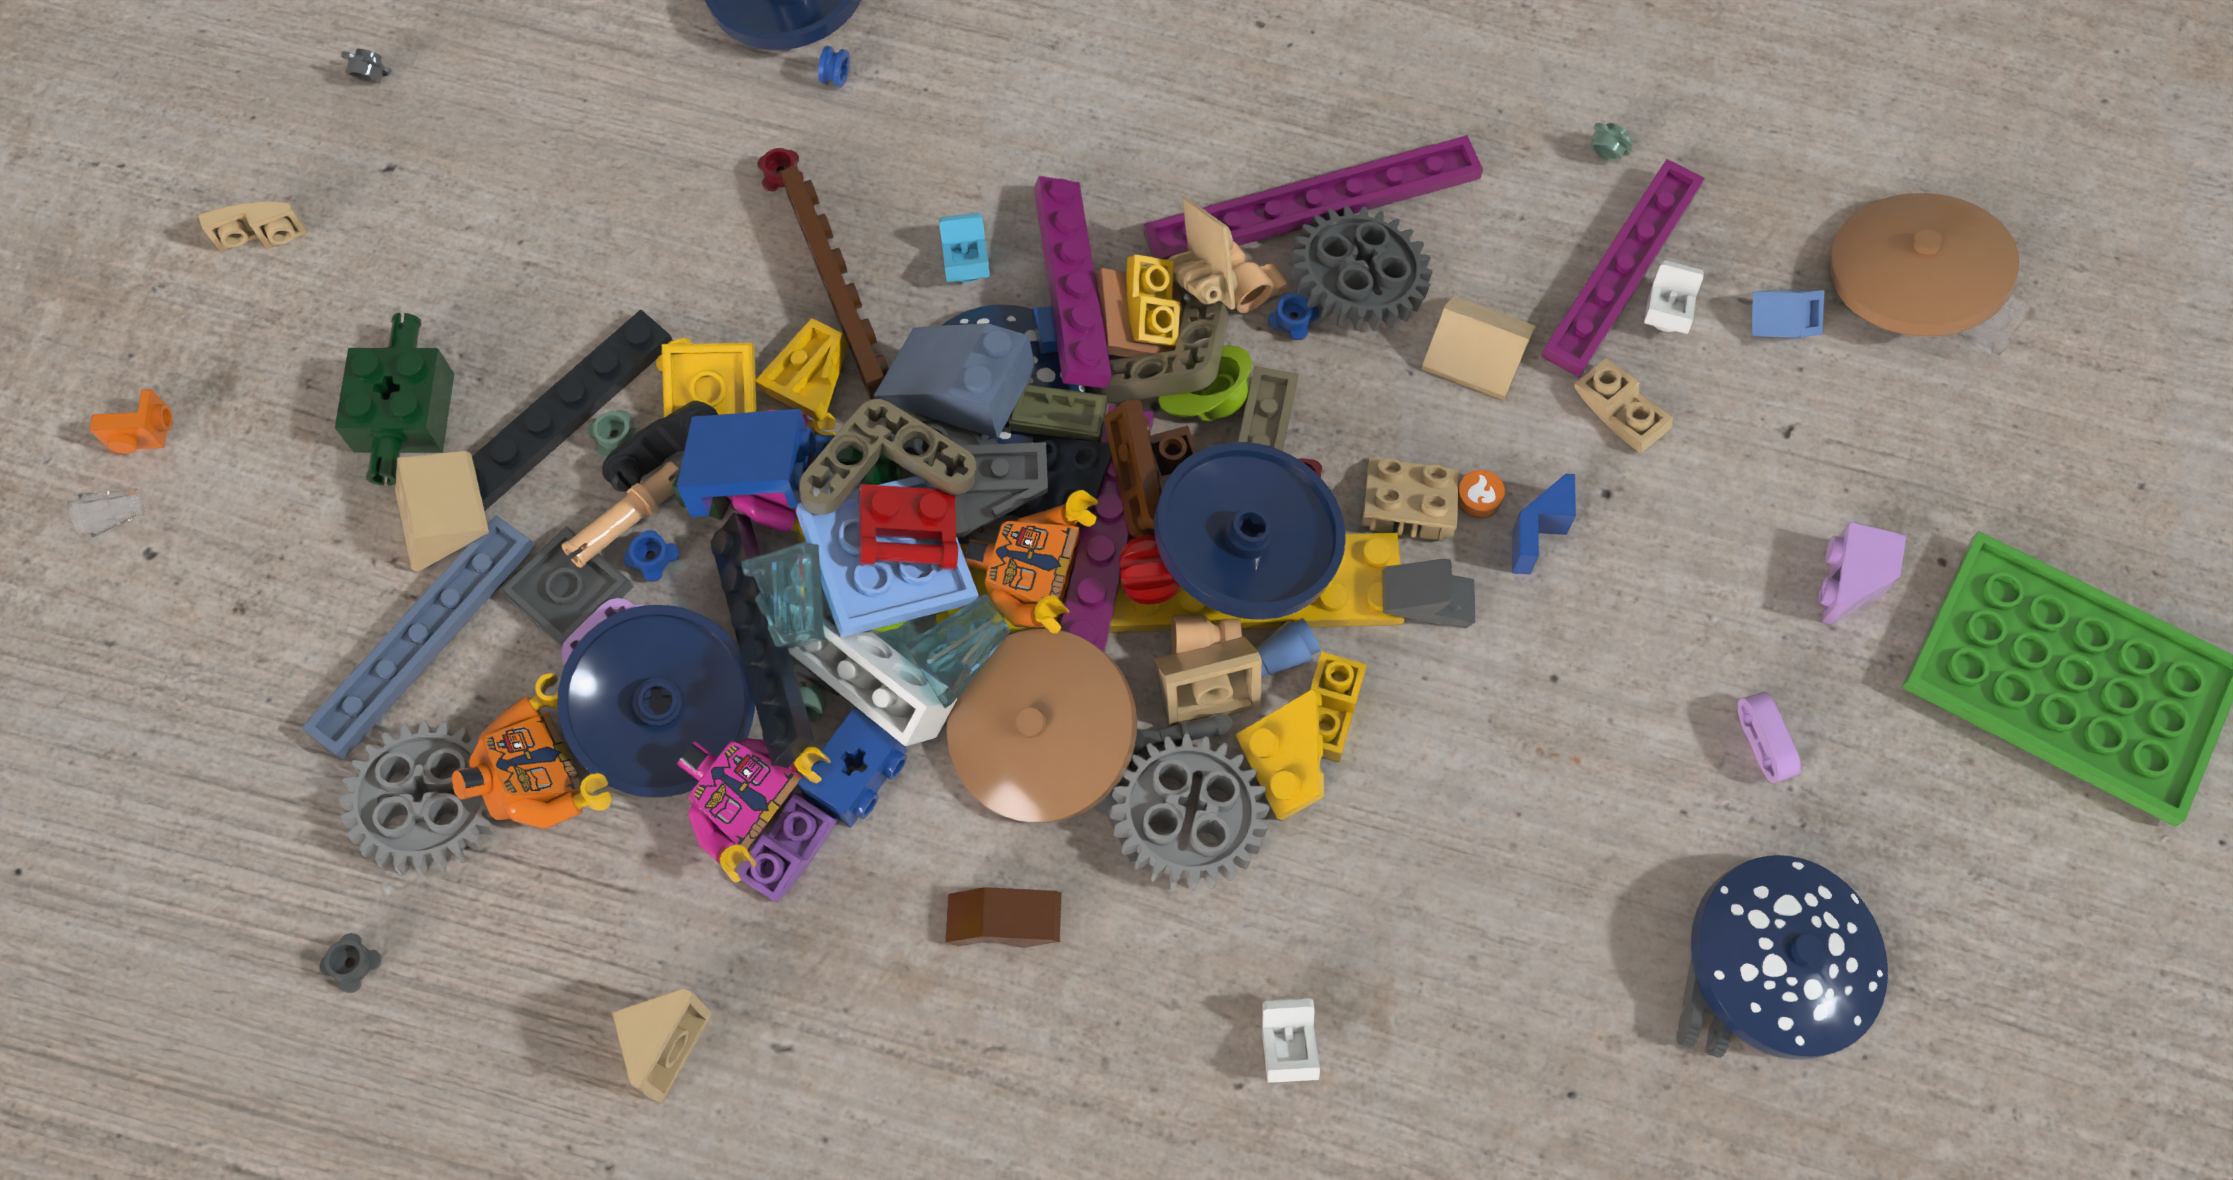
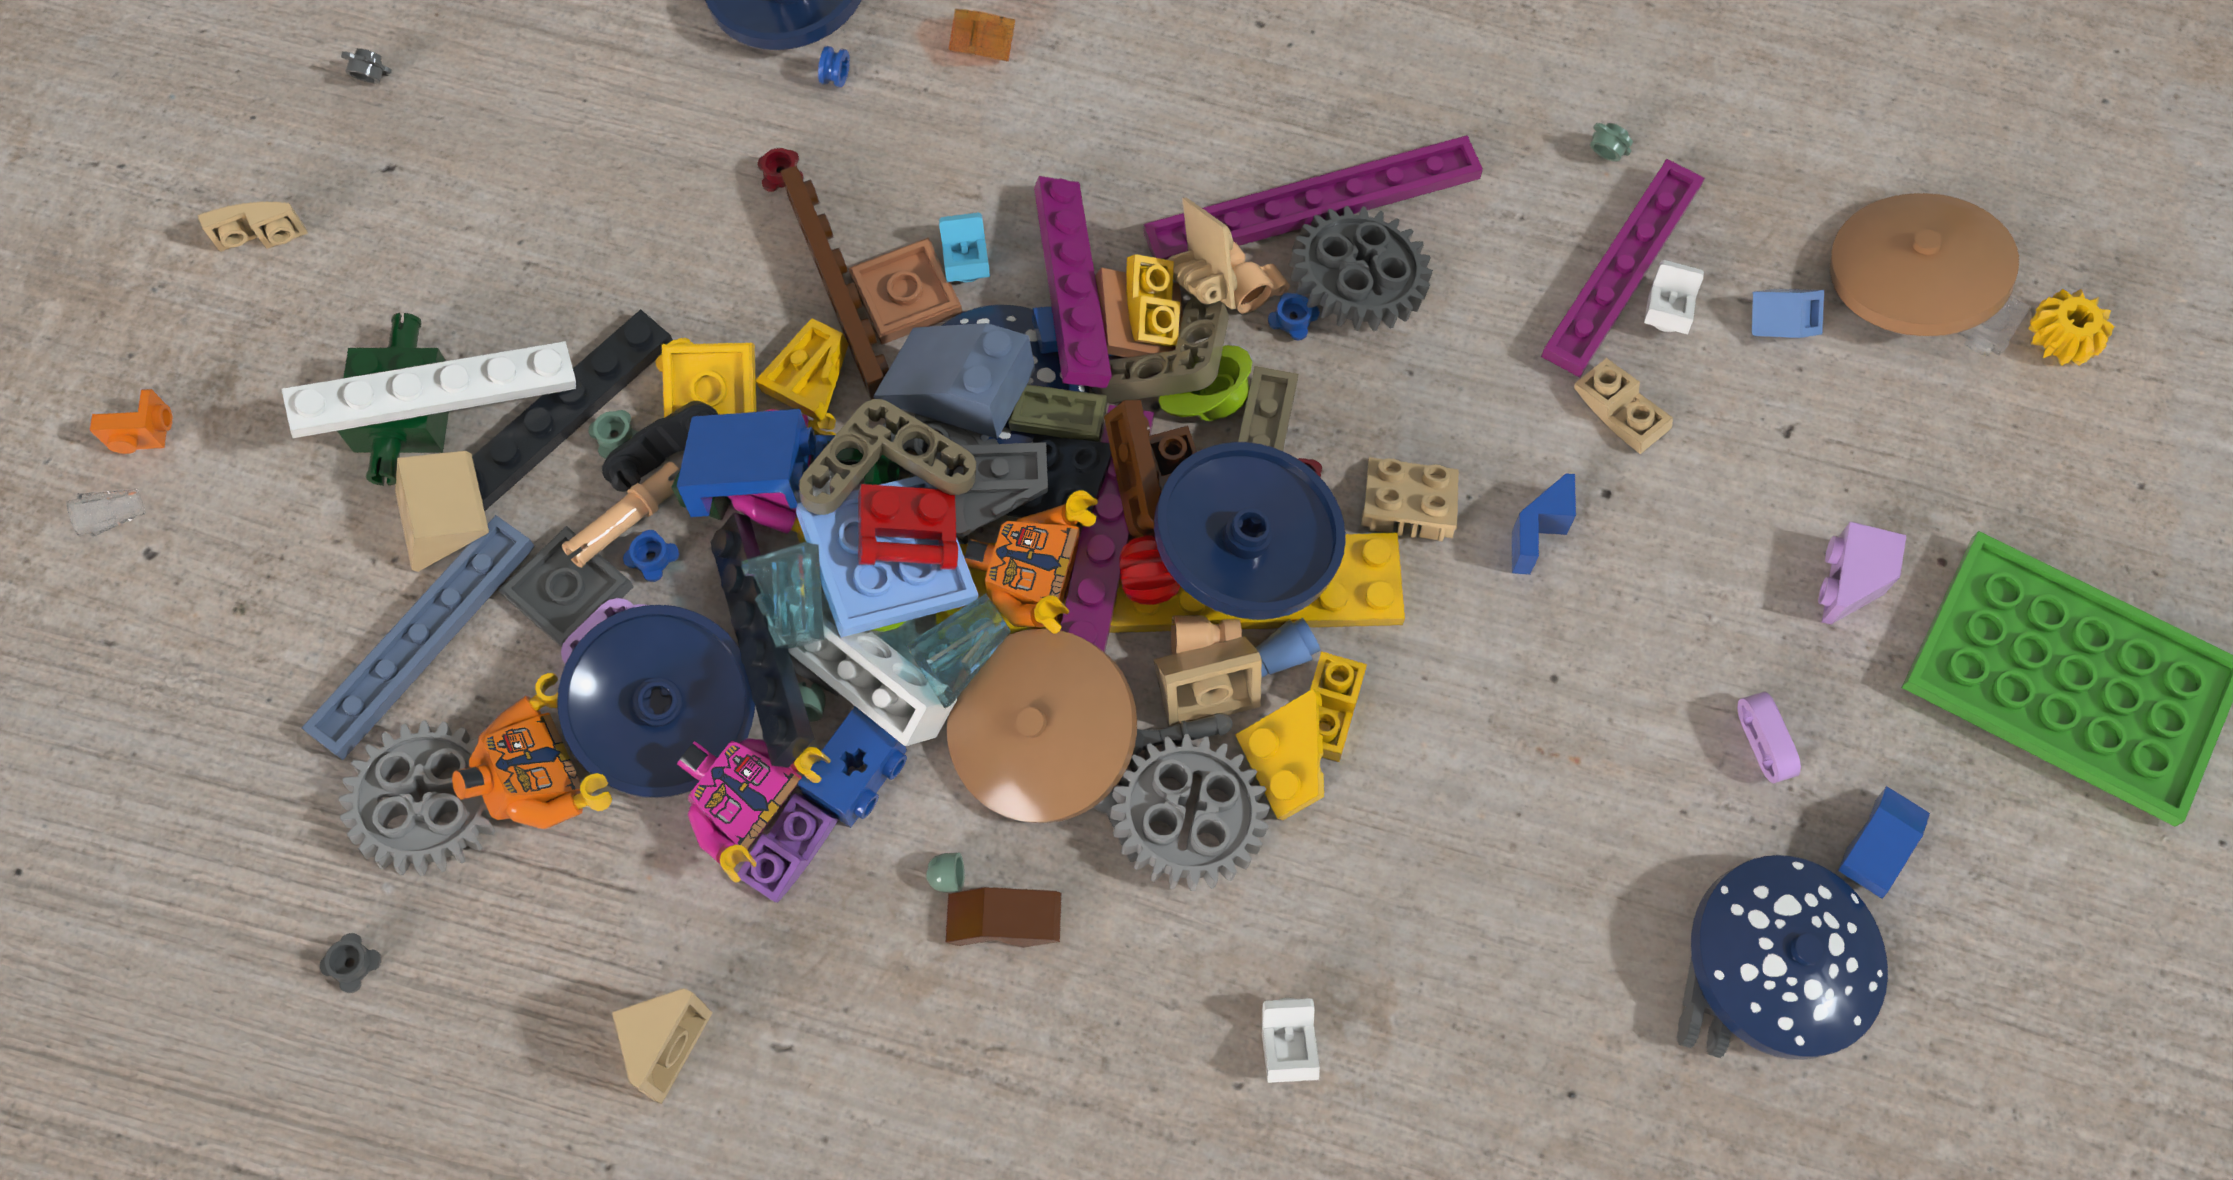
(428, 389): none -> white plate
(905, 290): none -> nougat tile
(946, 872): none -> sand green hinge
(982, 34): none -> clear orange panel
(1429, 593): dark grey slope -> none
(1477, 347): tan slope -> none
(1480, 493): orange tile -> none
(1884, 842): none -> blue slope
(2071, 327): none -> yellow gear

